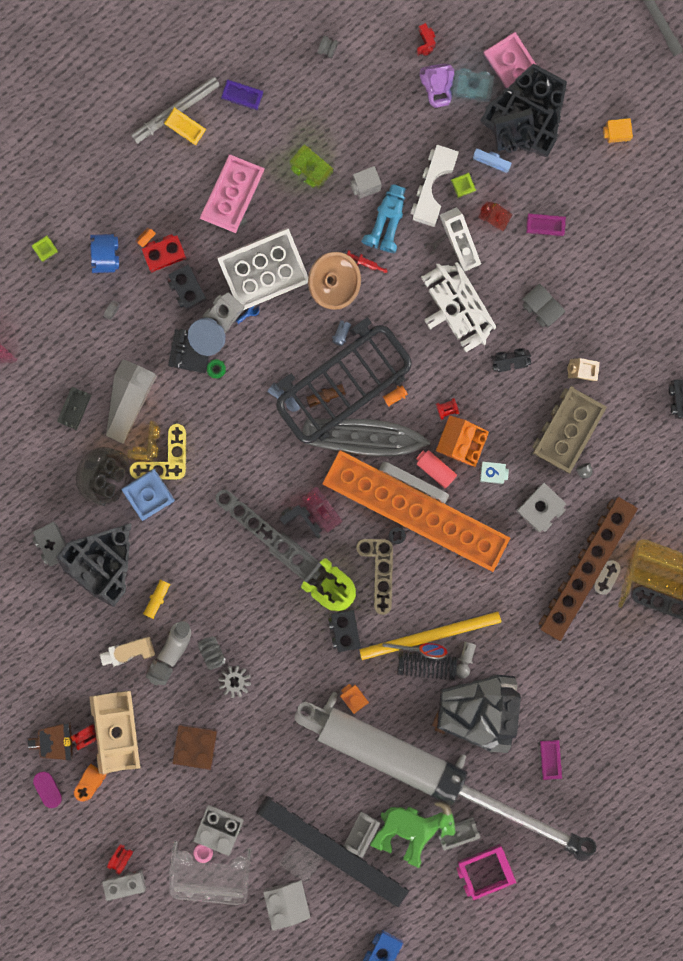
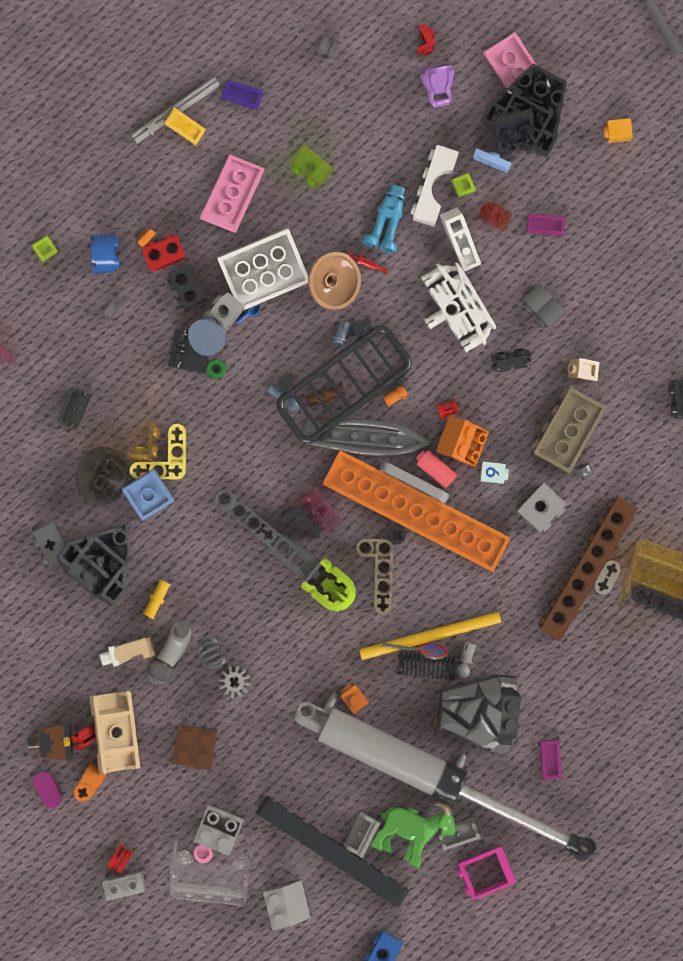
(128, 394): light grey wedge -> none
(350, 630): black brick -> none
(366, 182): light grey brick -> none
(481, 93): clear light blue brick -> none

